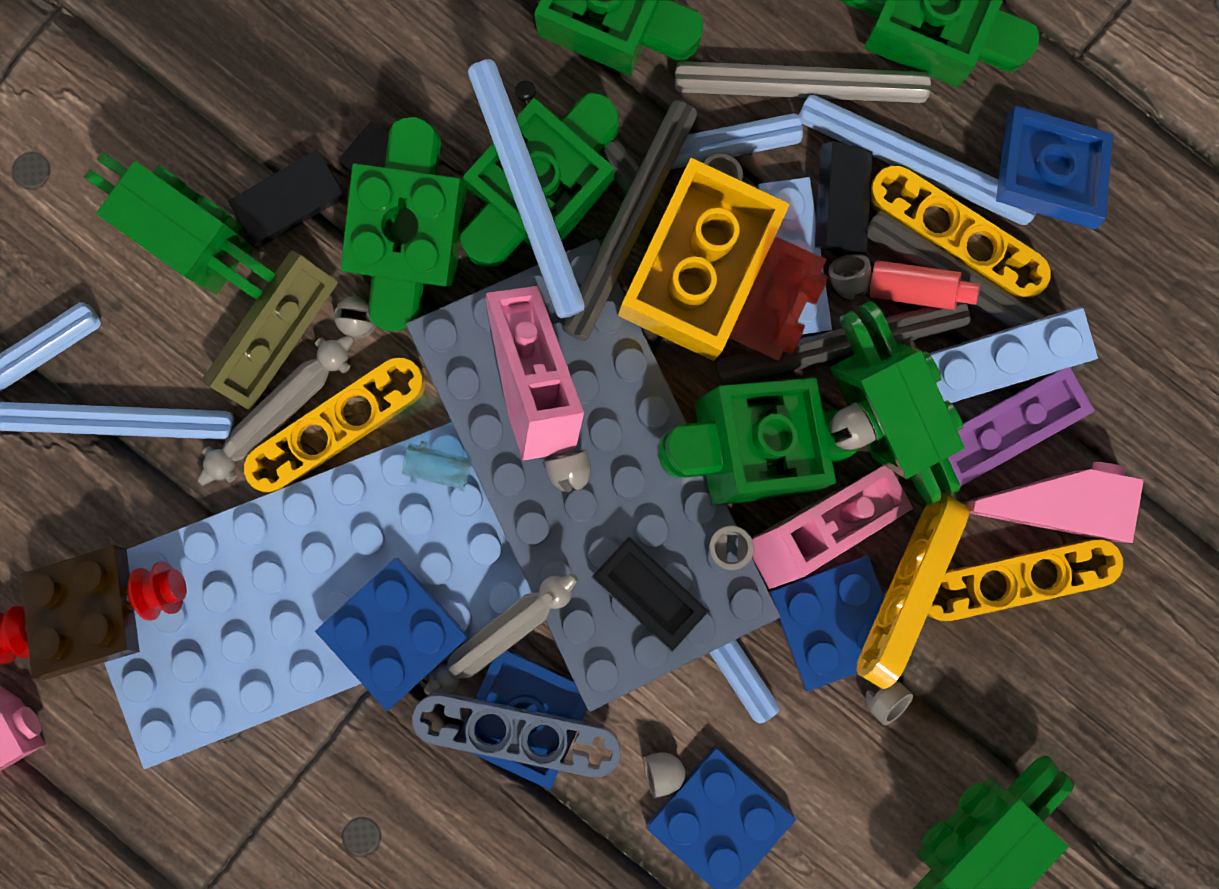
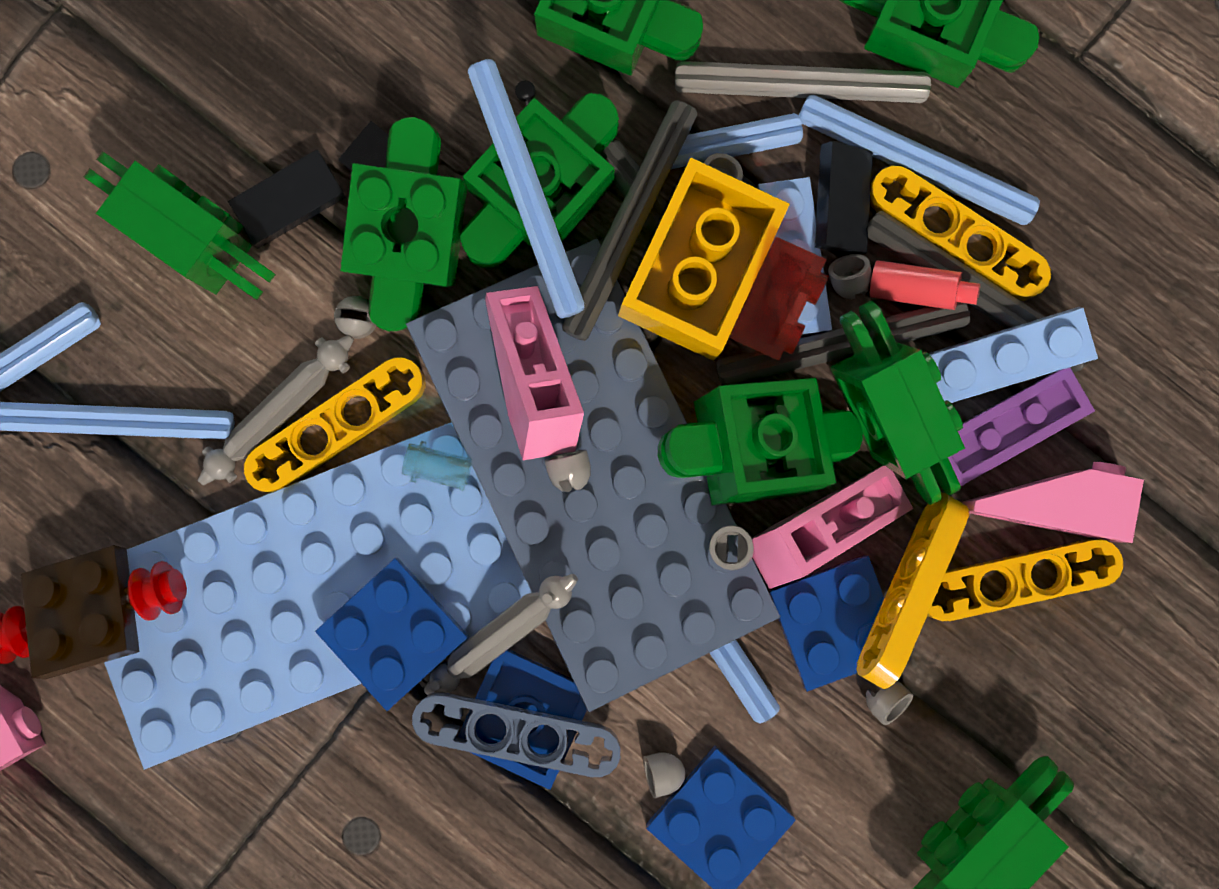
(270, 330): olive plate -> none
(650, 594): black tile -> none
(854, 426): light grey hinge -> none
(1055, 168): blue plate -> none

